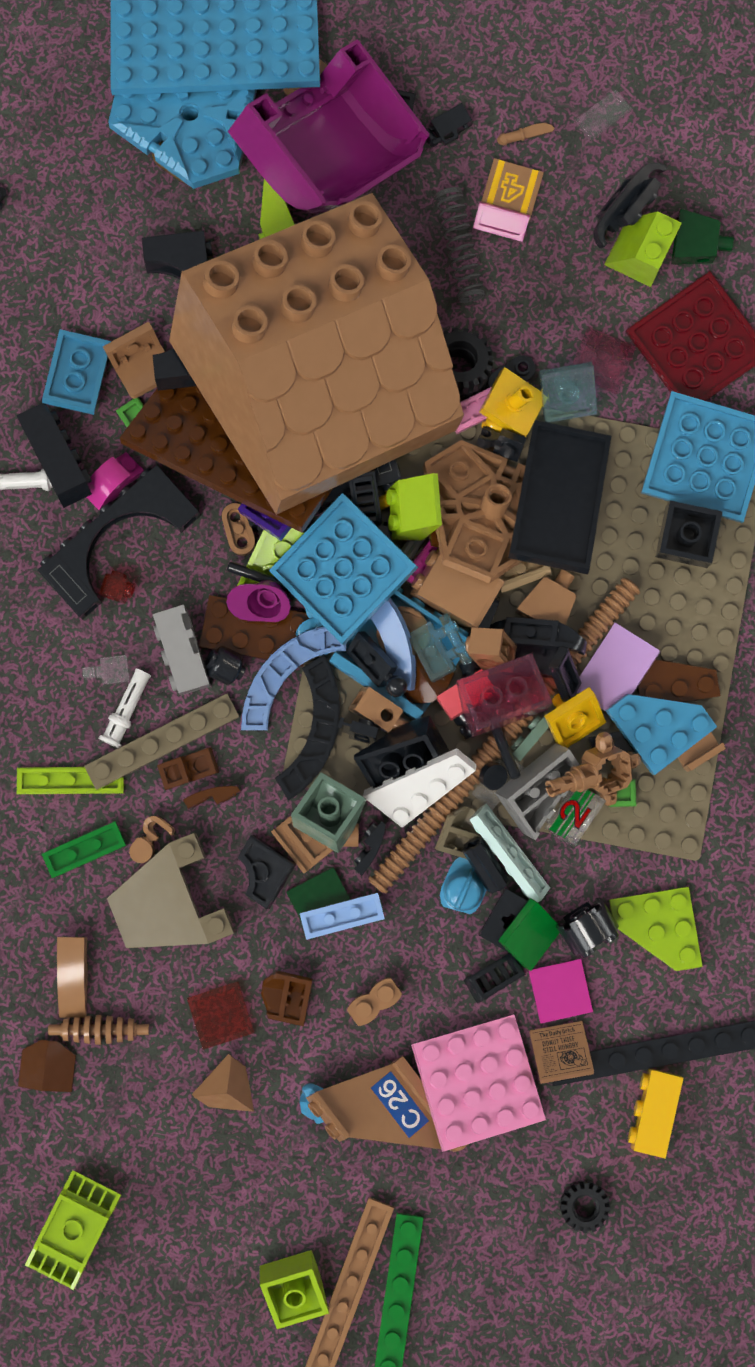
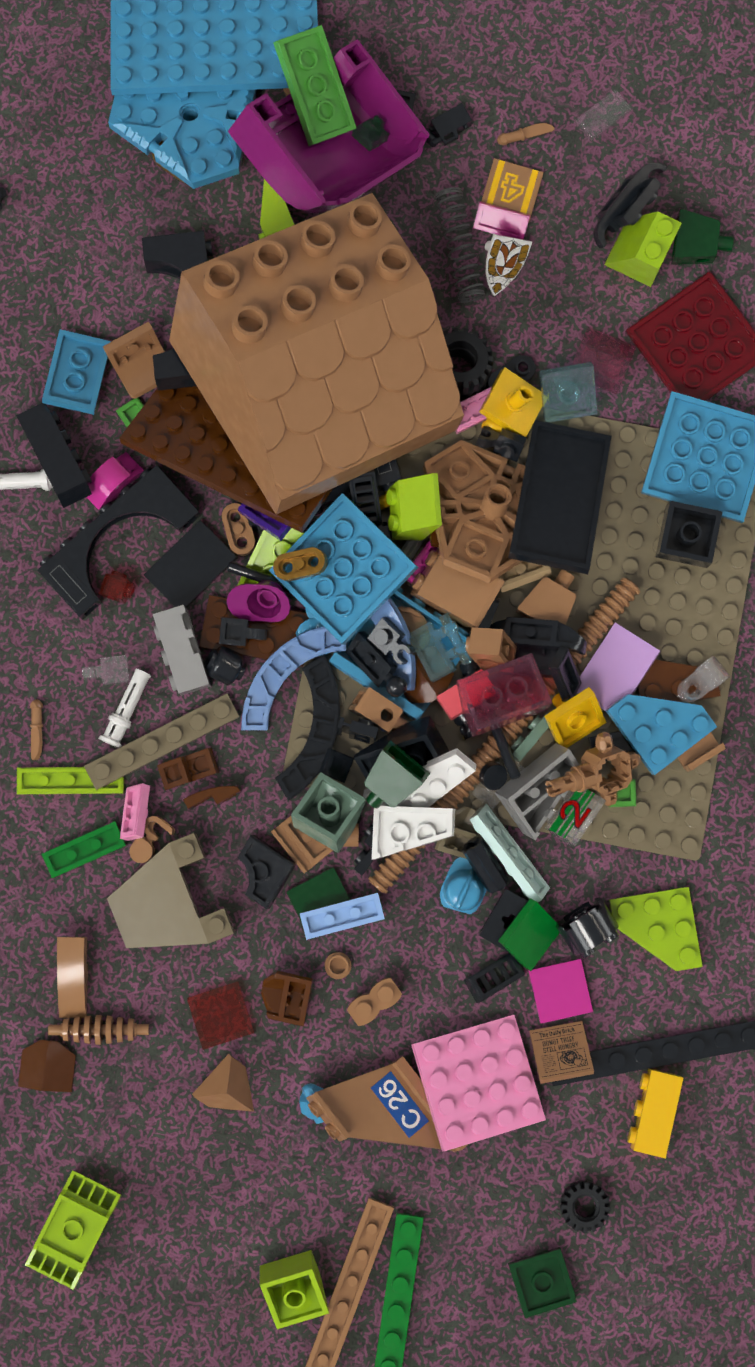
(36, 731): none -> medium nougat piece
(135, 812): none -> bright pink plate
(190, 565): none -> black tile
(237, 632): none -> black plate
(301, 564): none -> pearl gold plate
(315, 85): none -> bright green plate
(336, 765): none -> black tile
(337, 965): none -> medium nougat plate
(371, 133): none -> tile
(388, 638): none -> plate
(393, 777): none -> torso
(408, 828): none -> white wing
(504, 260): none -> shield
(542, 1282): none -> dark green plate
(704, 678): none -> clear piece

